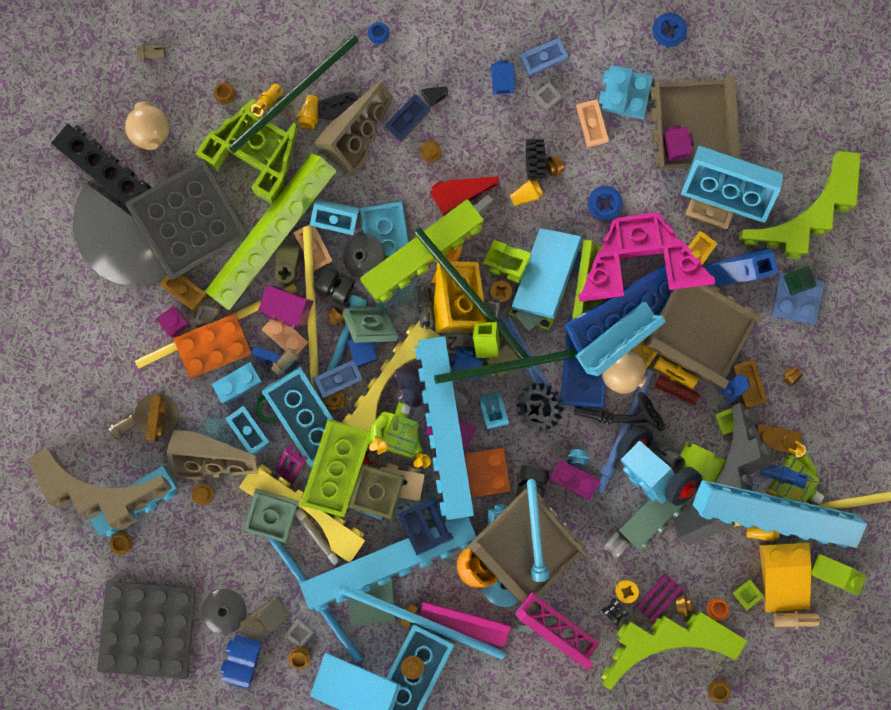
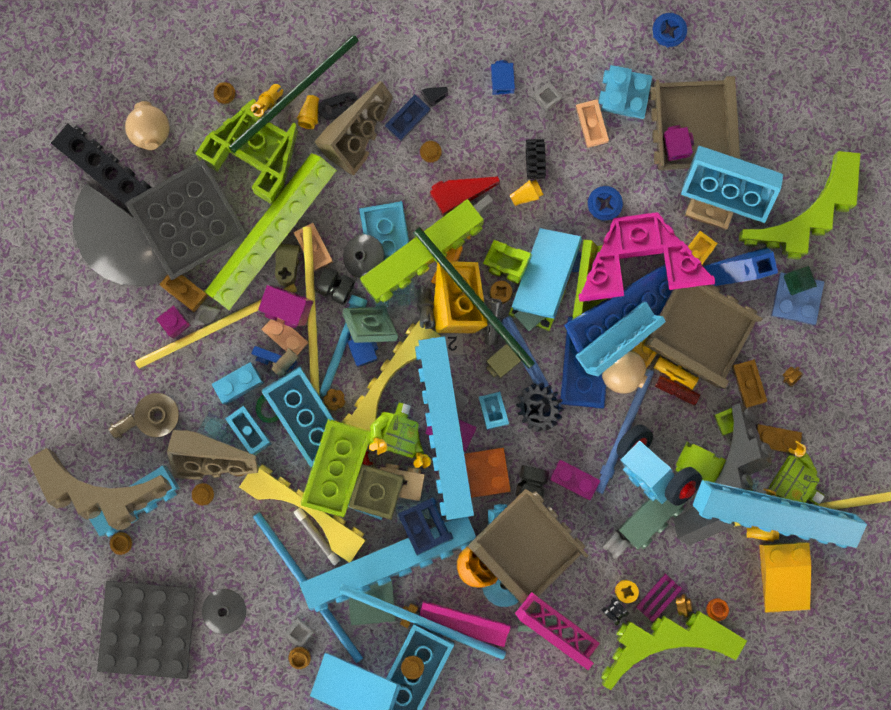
(150, 52): dark tan pin -> none
(154, 427): pearl gold plate -> none
(212, 345): orange plate -> none
(241, 661): blue brick -> none
(265, 619): dark tan slope -> none
(270, 515): sand green plate -> none
(294, 458): magenta tile -> none
(334, 216): medium azure brick -> none
(336, 316): pearl gold plate -> none
(337, 379): medium blue plate -> none
(378, 33): blue plate -> none
(409, 386): dish -> none
(464, 359): blue brick -> none
(486, 340): lime brick -> none
(505, 366): dark green piece -> none
(539, 571): medium azure piece -> none
(543, 57): medium blue plate -> none
(555, 166): pearl gold plate -> none
(578, 458): medium azure plate -> none
(646, 414): black dish -> none
(673, 458): dark grey pin -> none
(719, 691): pearl gold plate -> none
(735, 388): blue piece -> none
(747, 594): lime plate -> none
(785, 475): blue pin -> none
(795, 619): tan axle -> none
(838, 575): lime slope -> none

